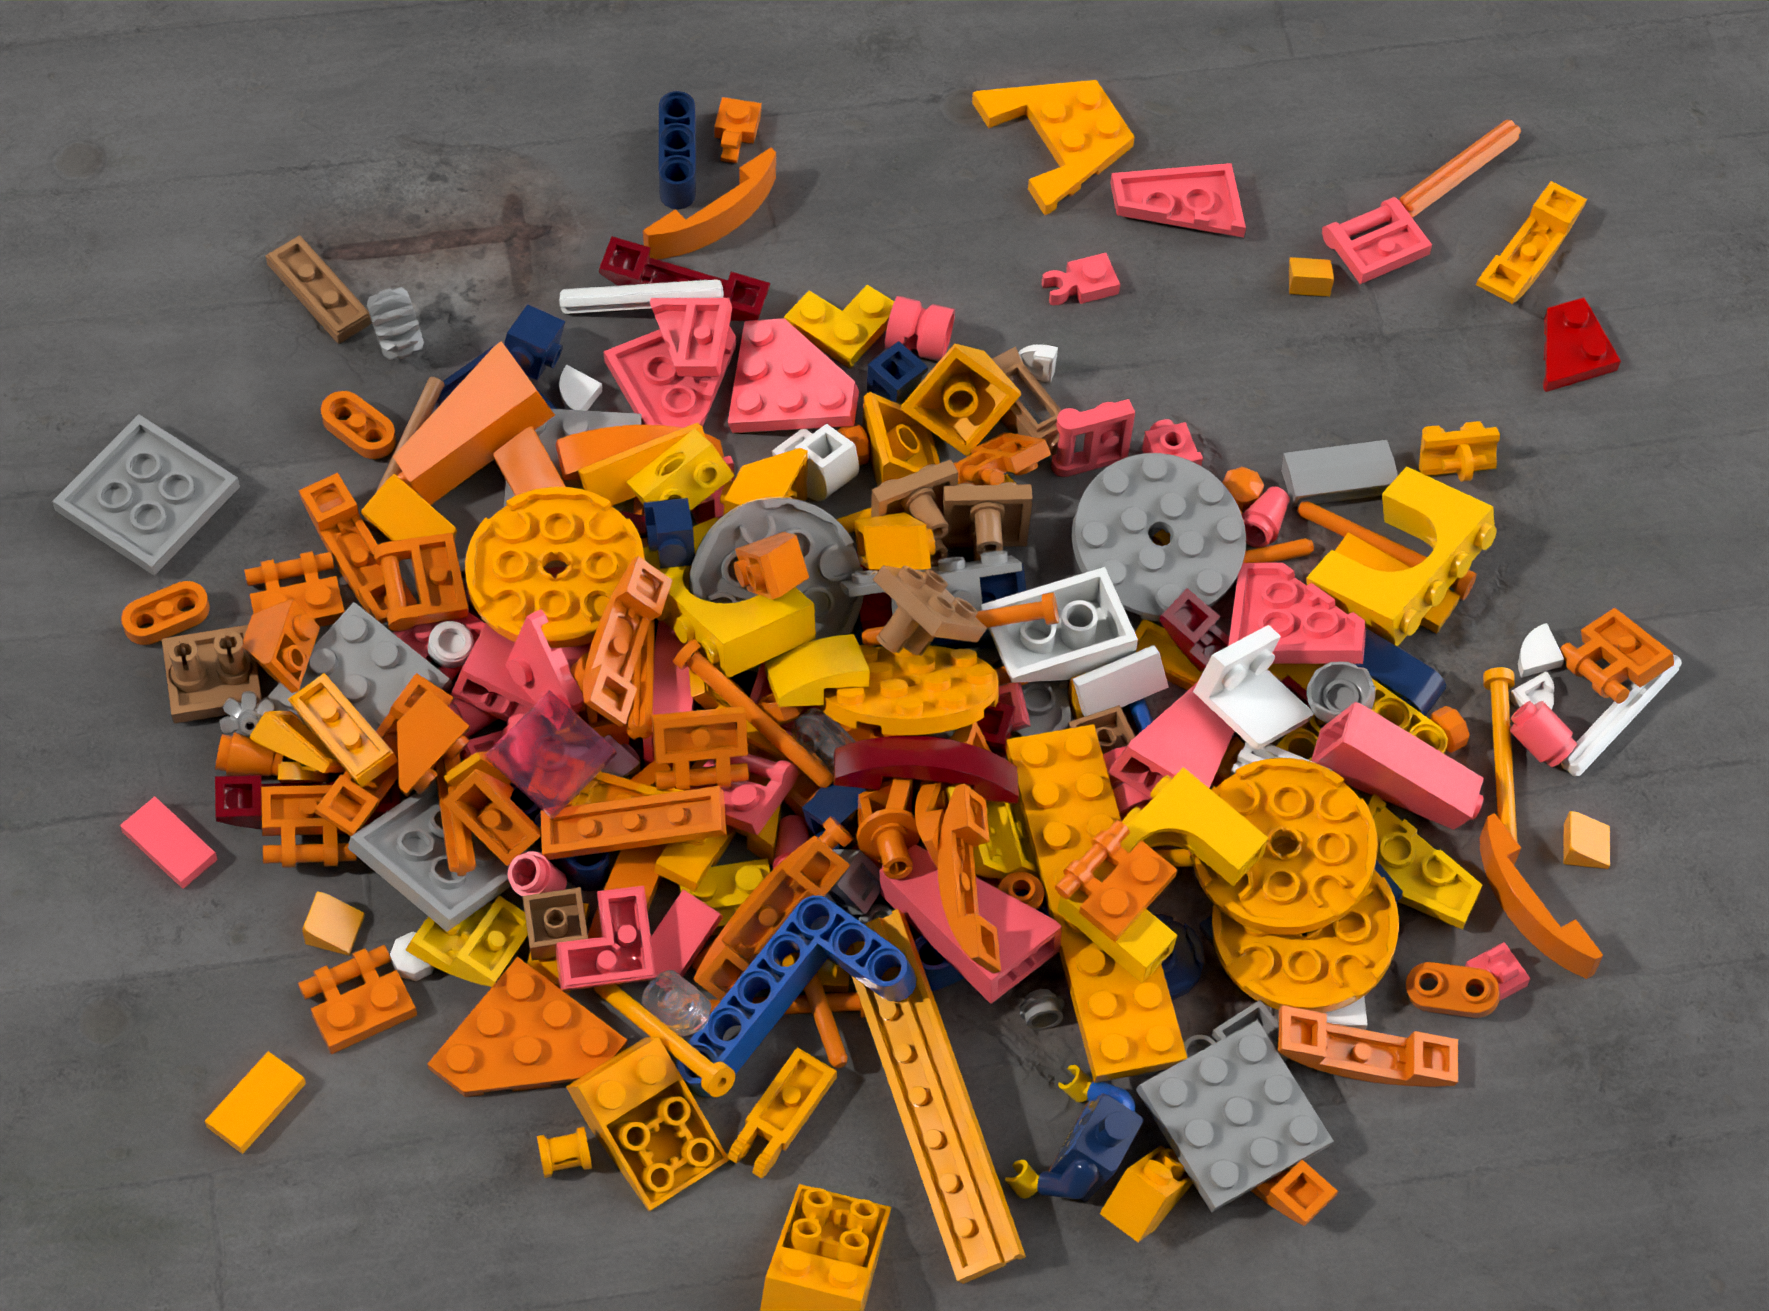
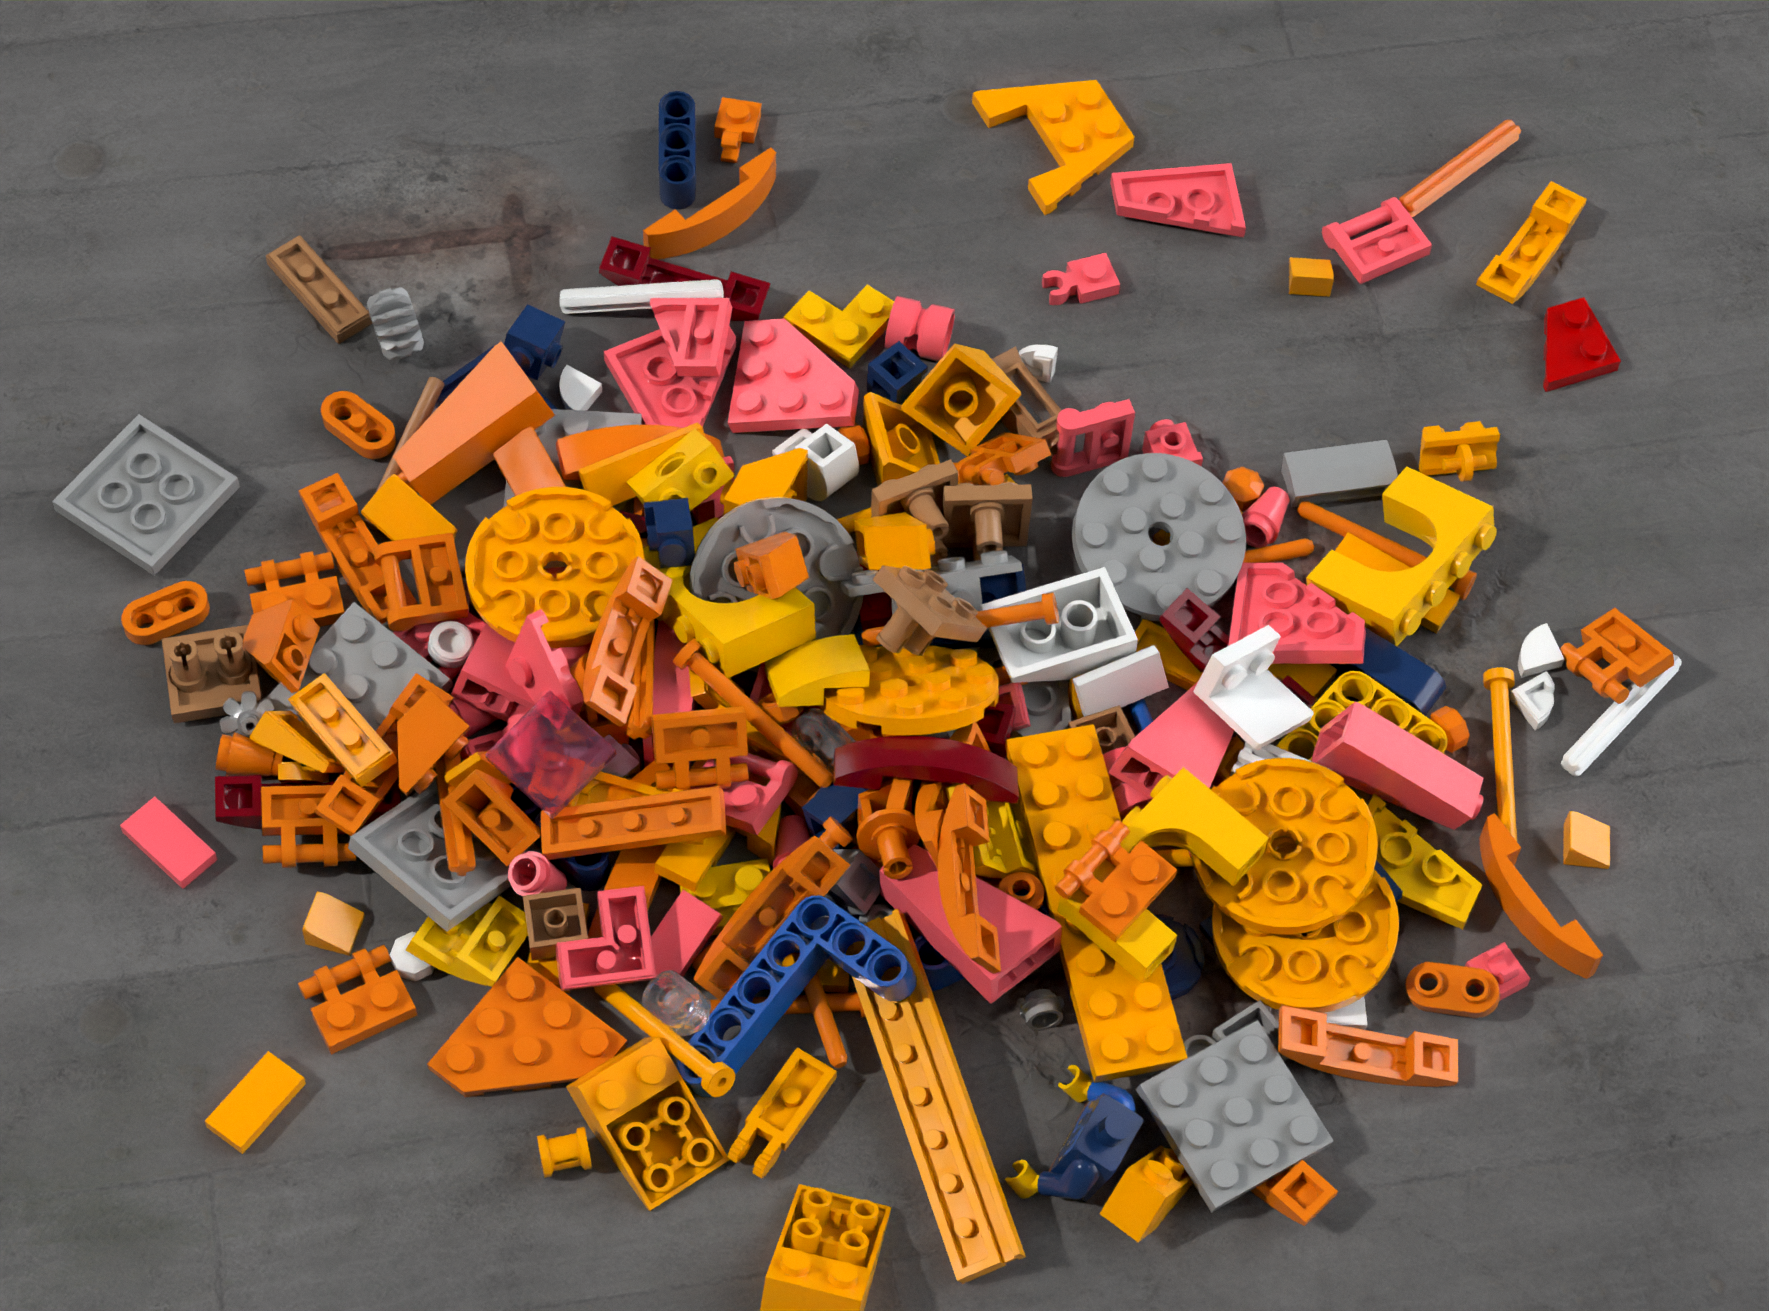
(1337, 687): light grey hair -> none
(1542, 733): coral brick -> none

